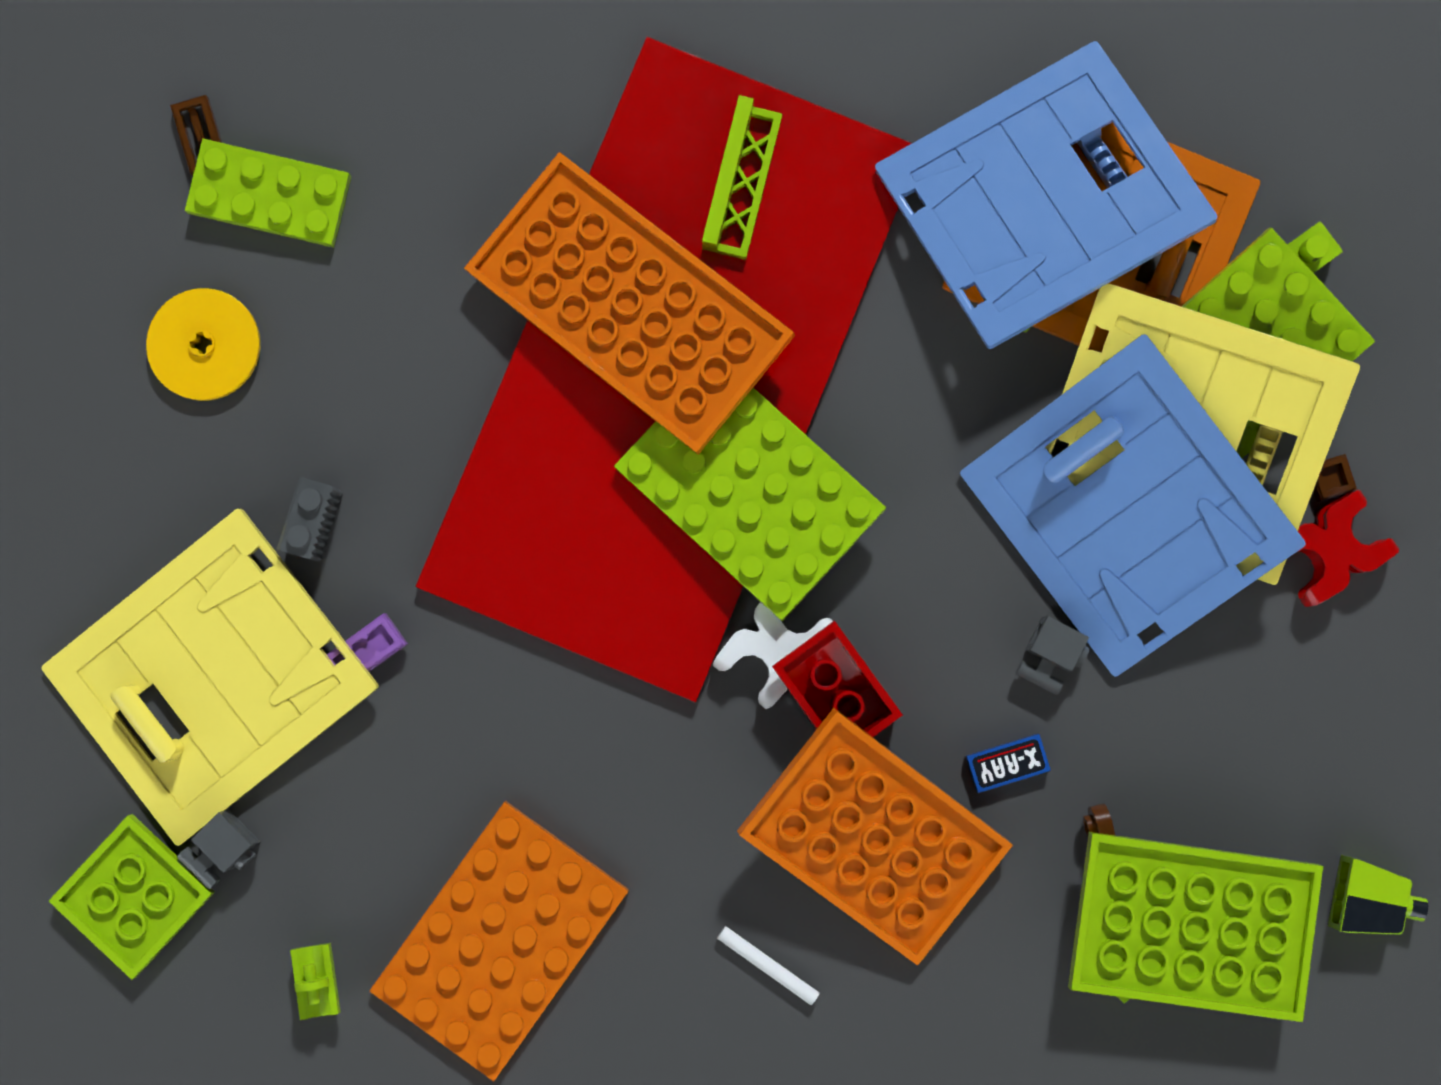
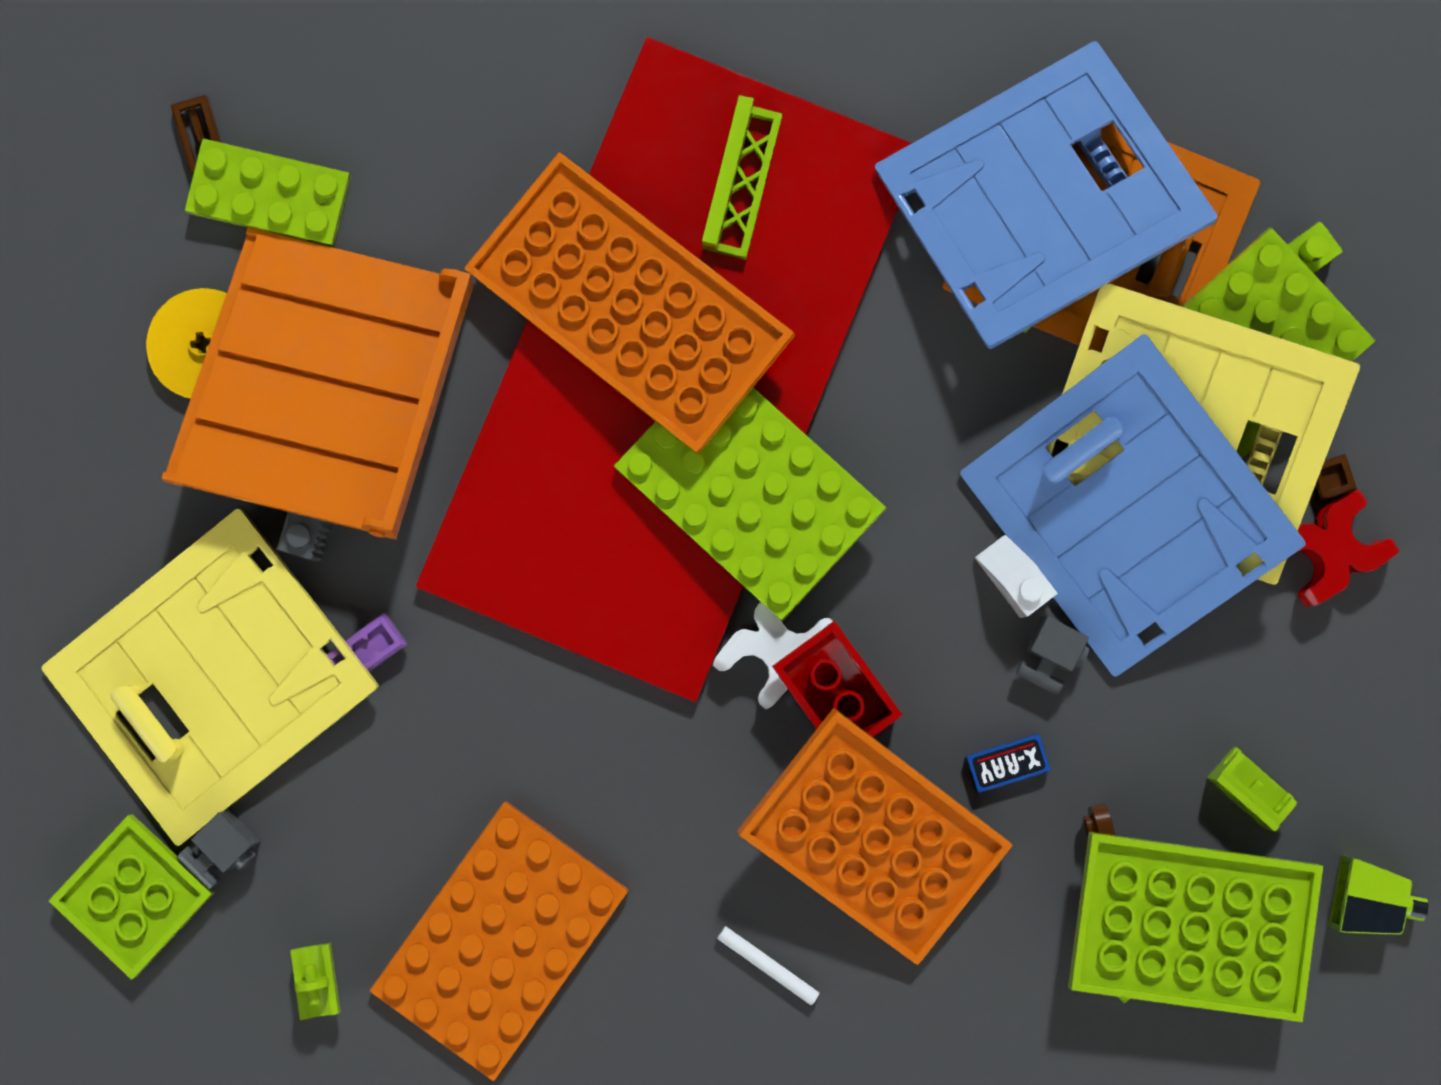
(321, 382): none -> orange container
(1016, 576): none -> white slope
(1252, 790): none -> lime hinge

